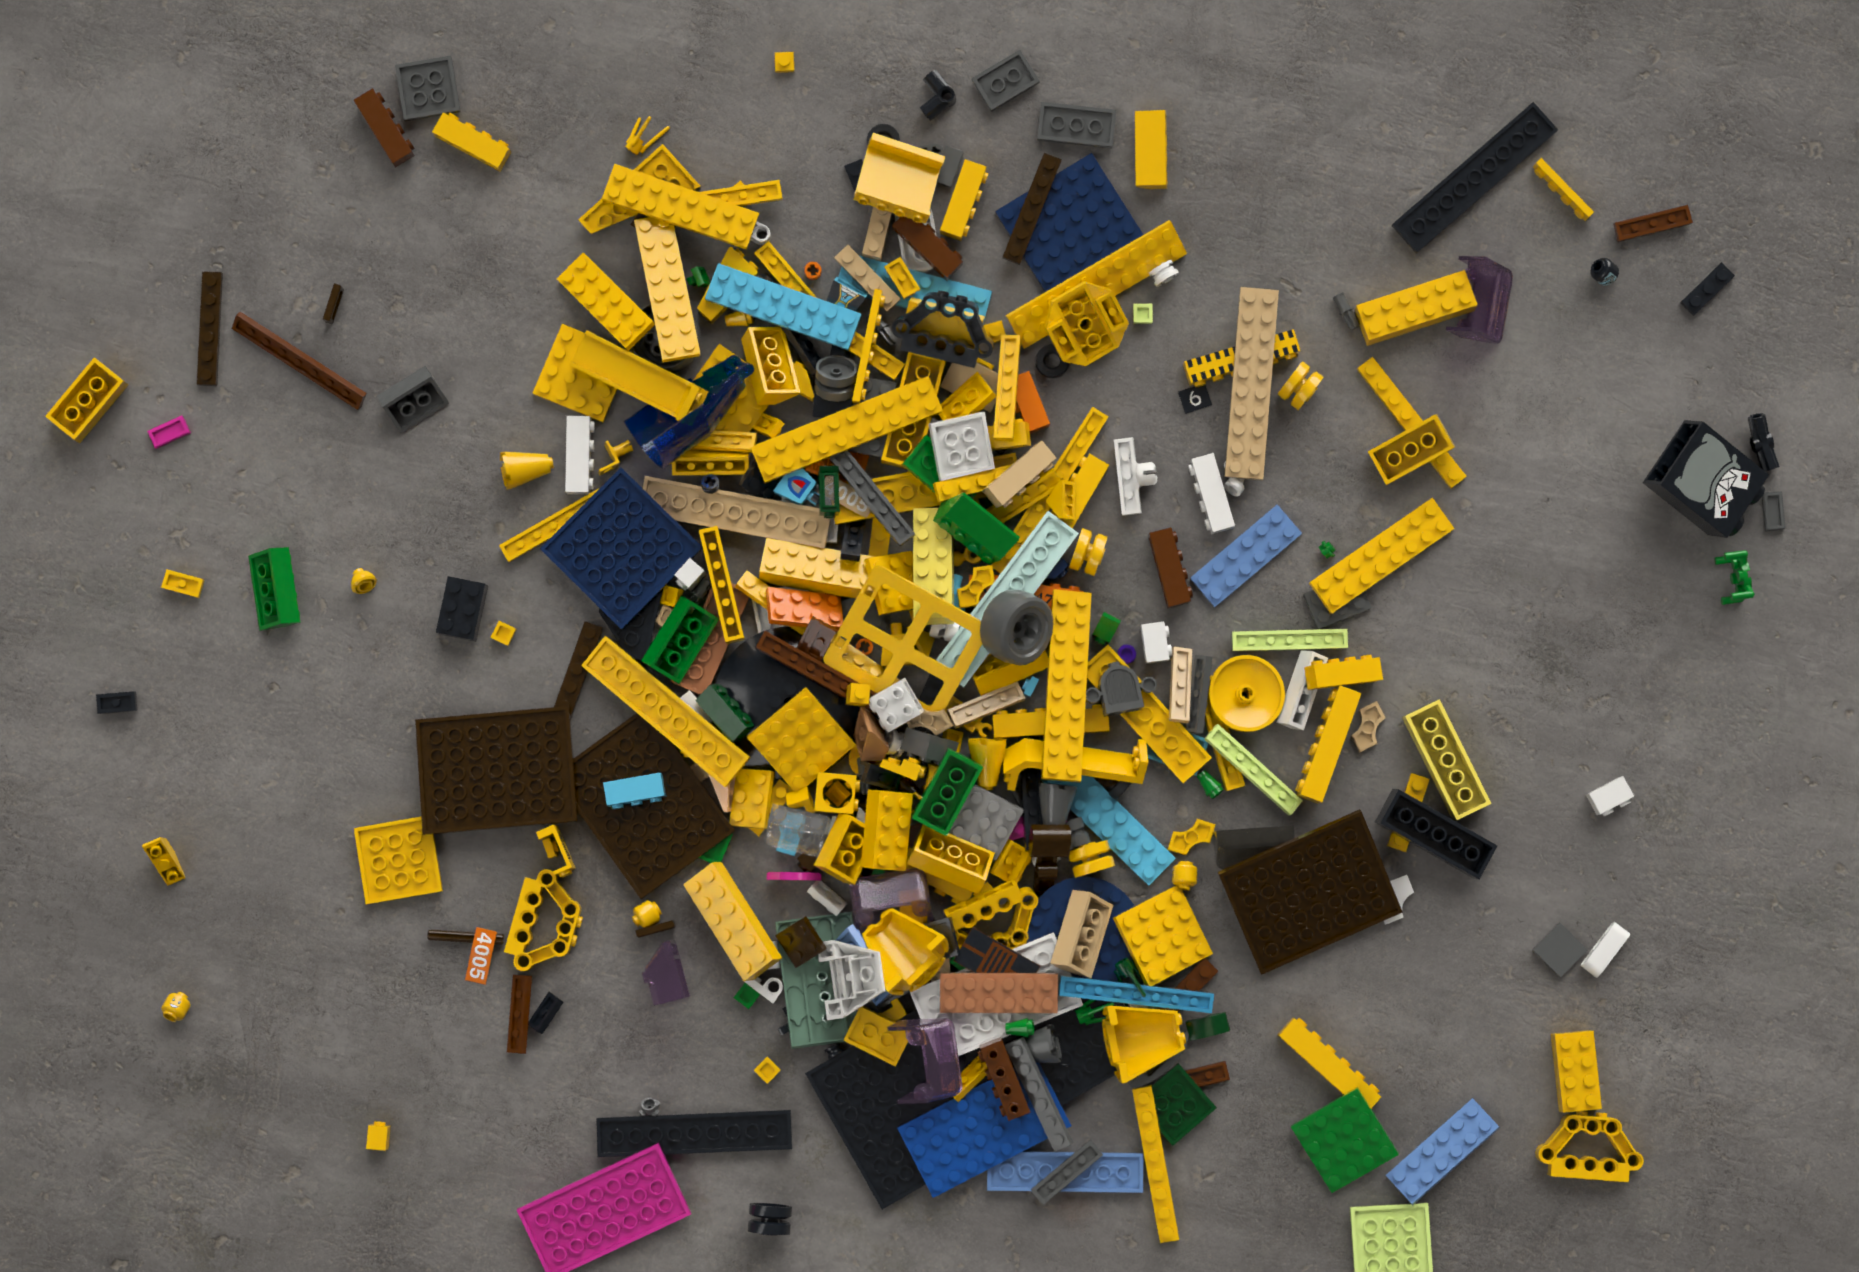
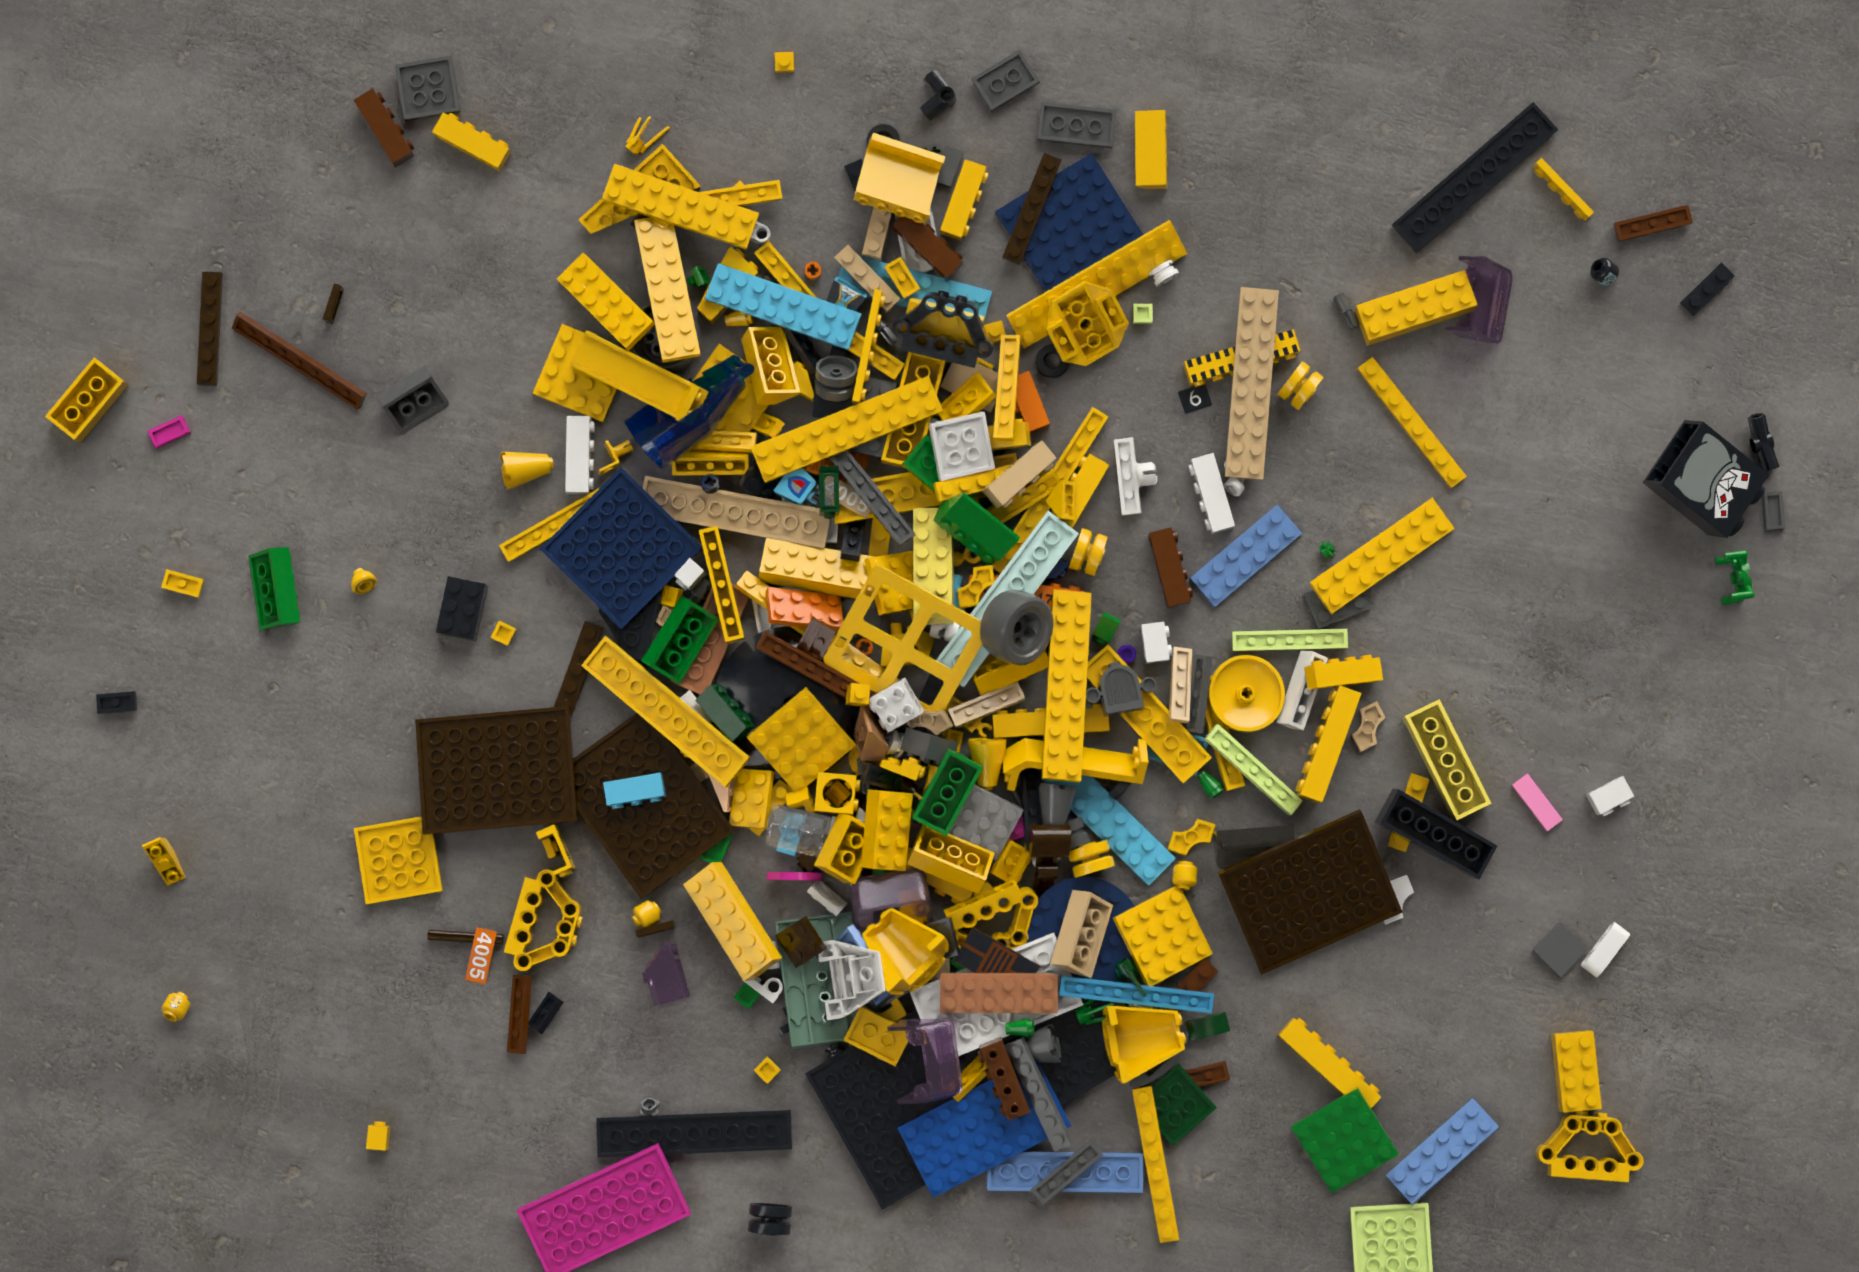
(1029, 686): medium azure plate -> none
(1411, 449): yellow brick -> none
(1537, 802): none -> bright pink tile

